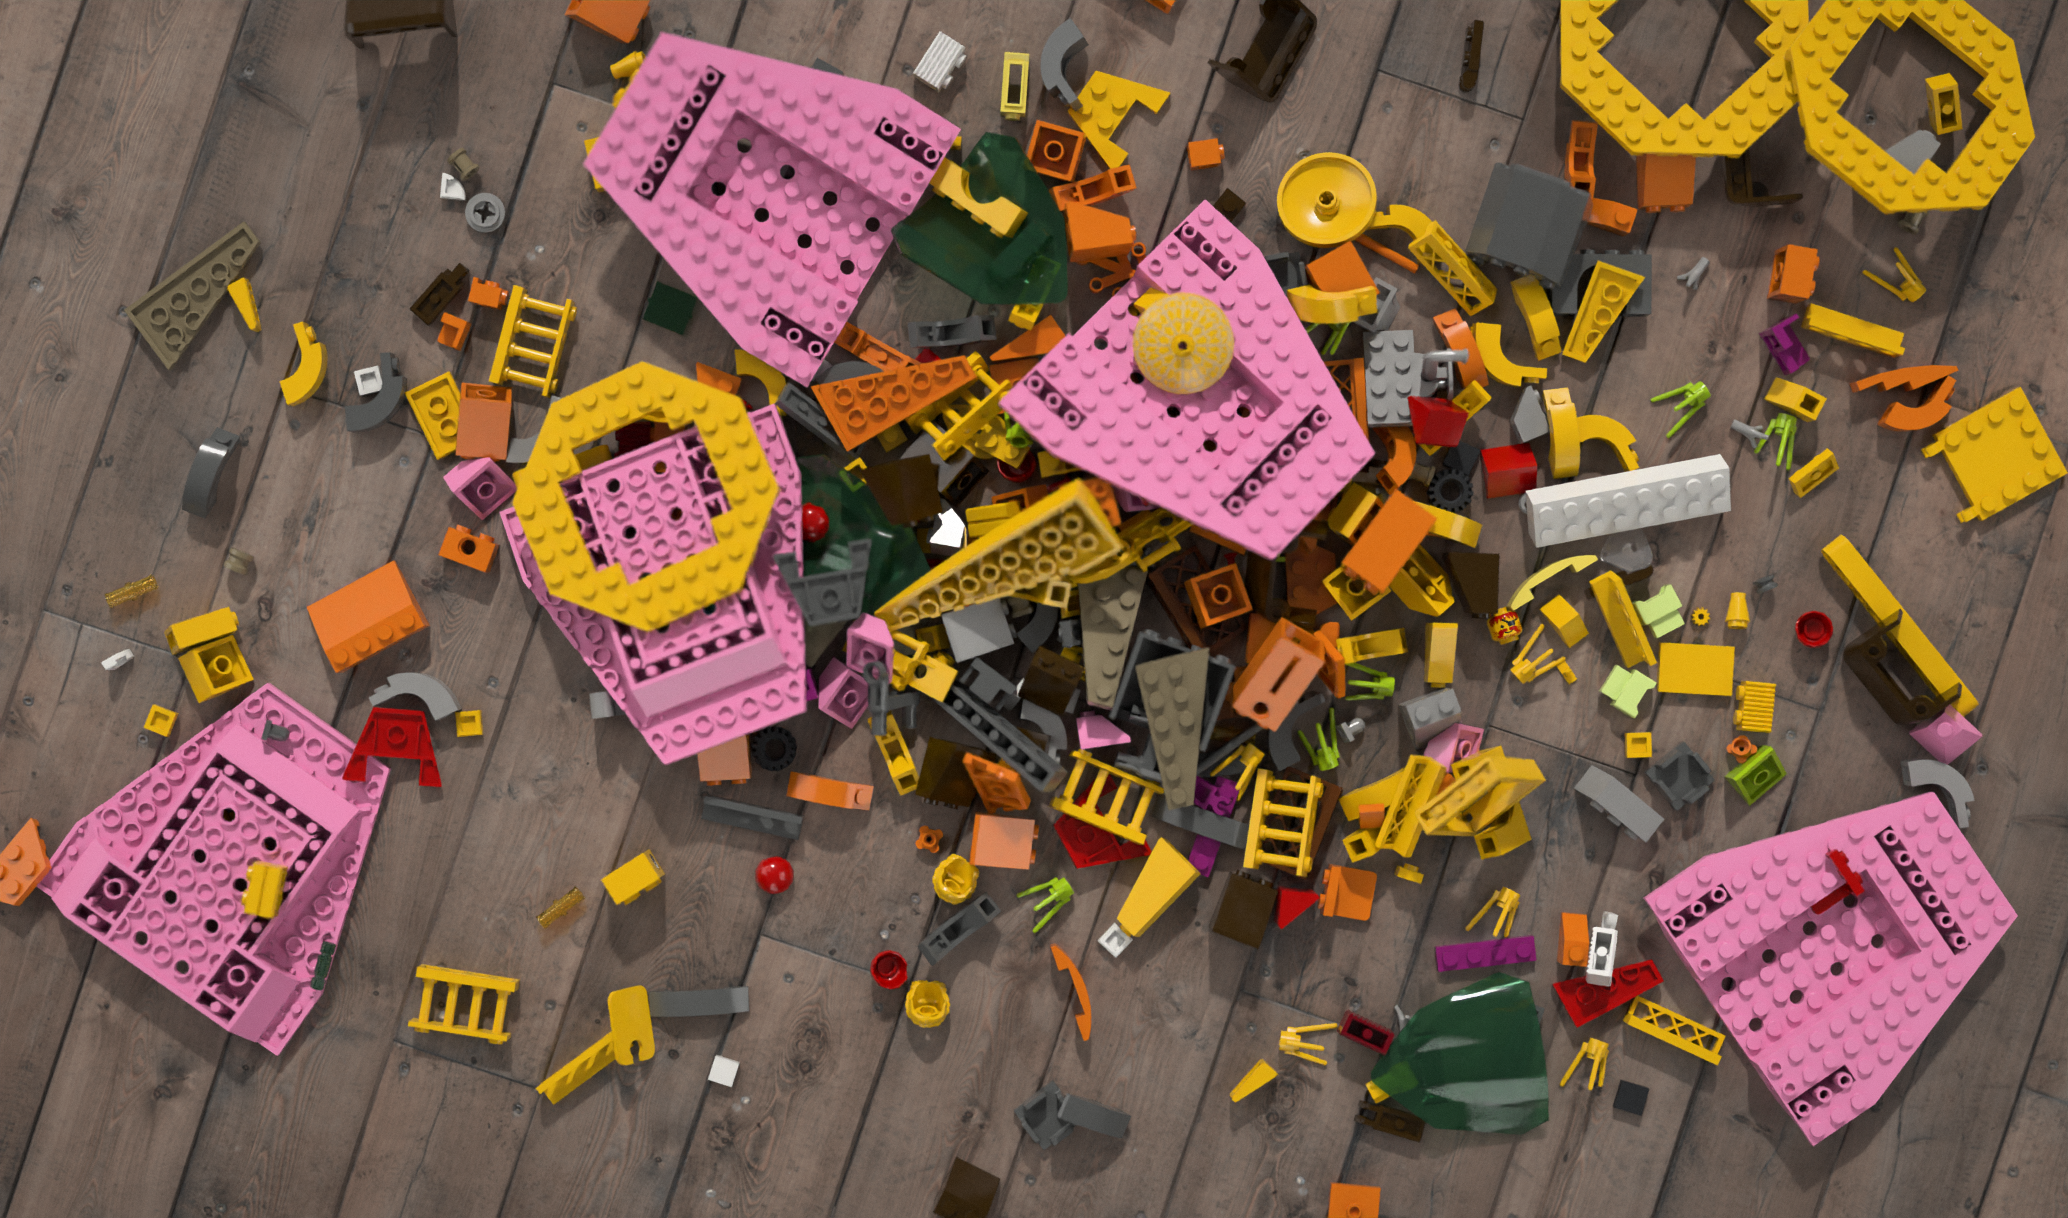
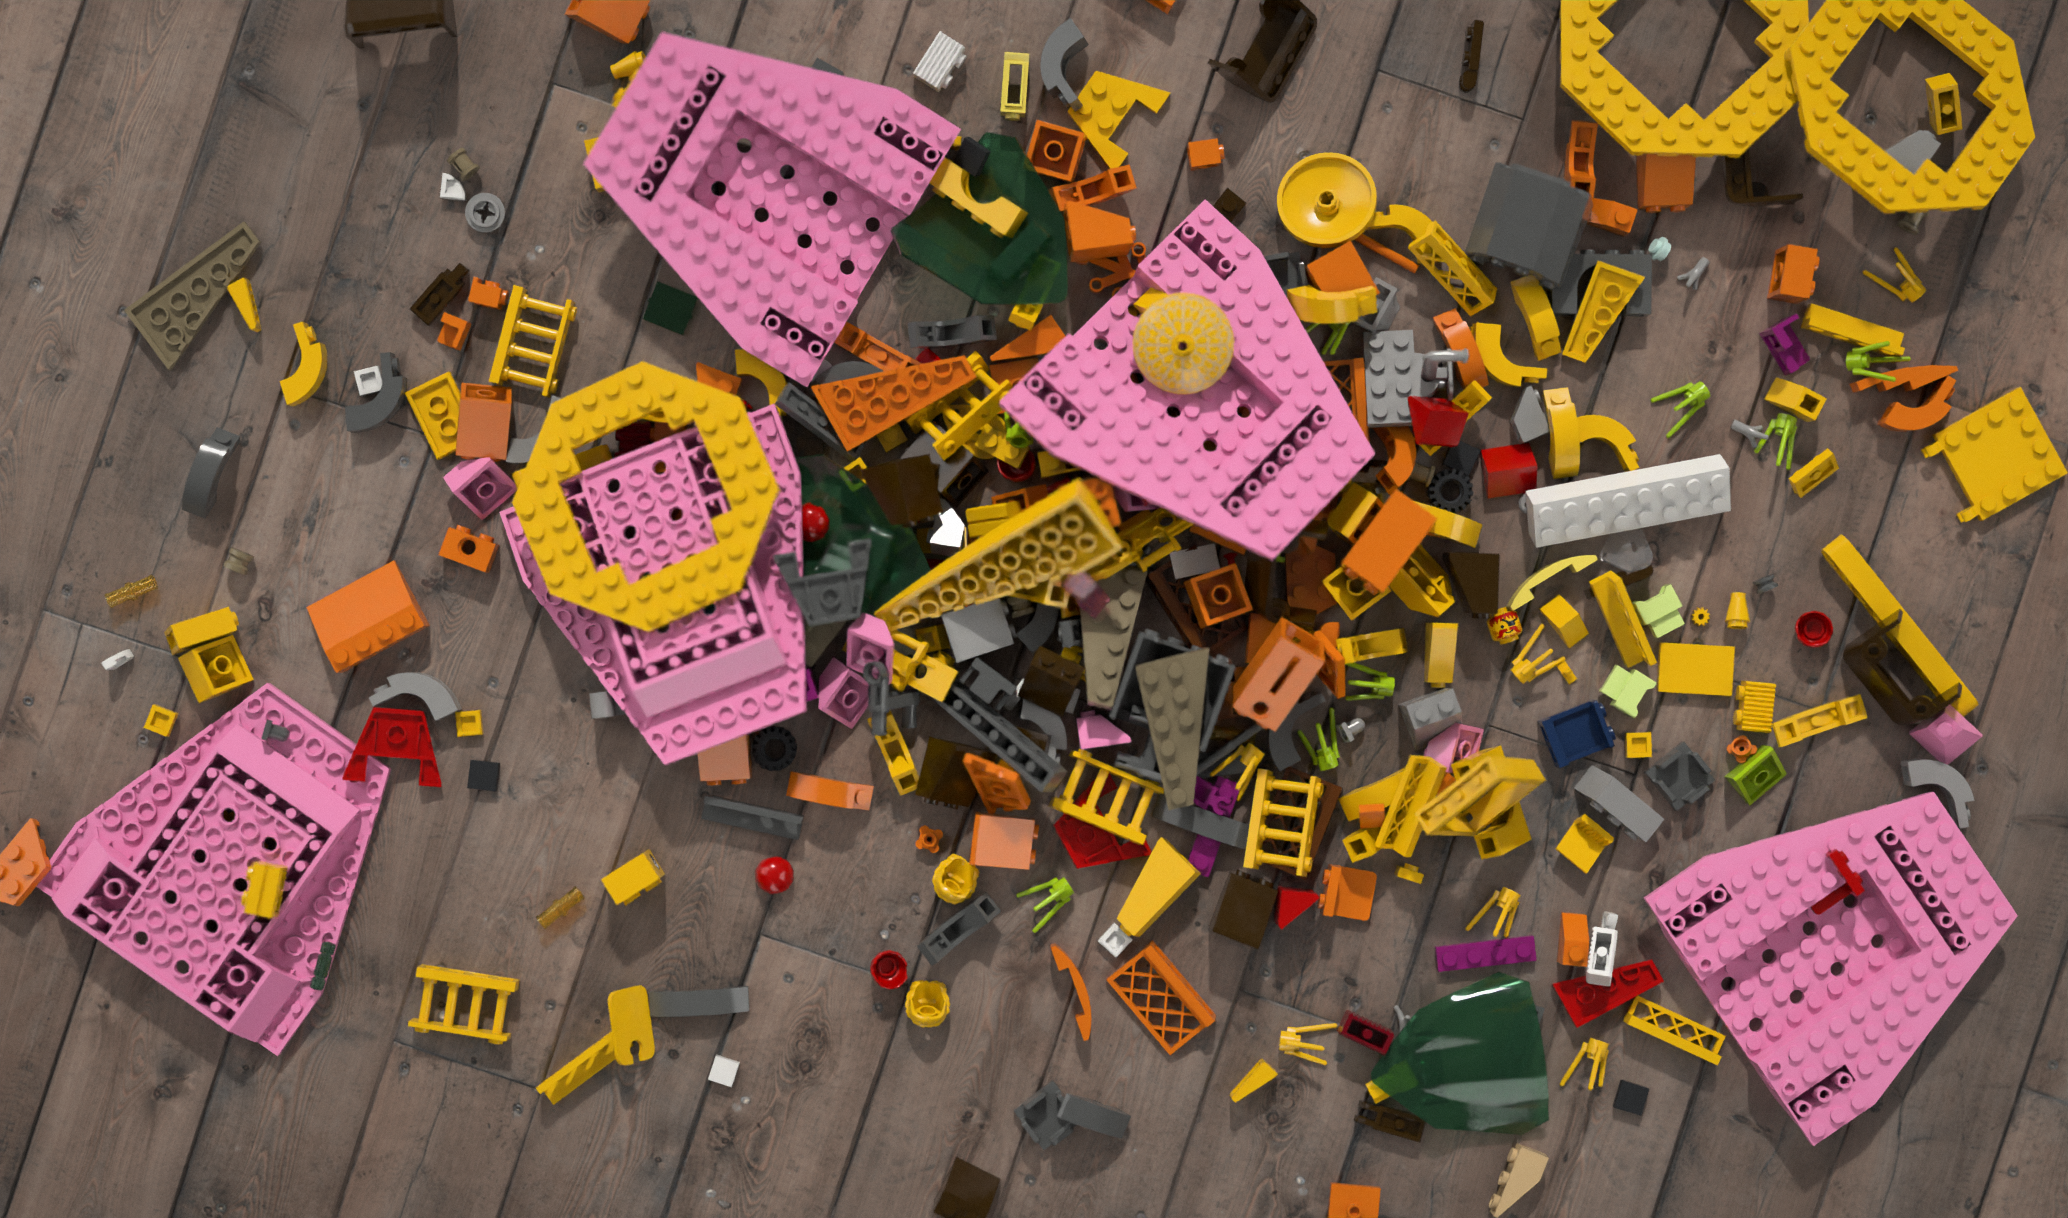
(483, 775): none -> black piece
(972, 156): none -> black piece
(1086, 592): none -> slope
(1178, 984): none -> orange fence
(1194, 561): none -> white sticker
(1521, 1175): none -> tan slope
(1576, 732): none -> dark blue panel
(1584, 842): none -> yellow piece
(1659, 248): none -> light aqua plate
(1819, 719): none -> yellow slope
(1858, 360): none -> lime plant

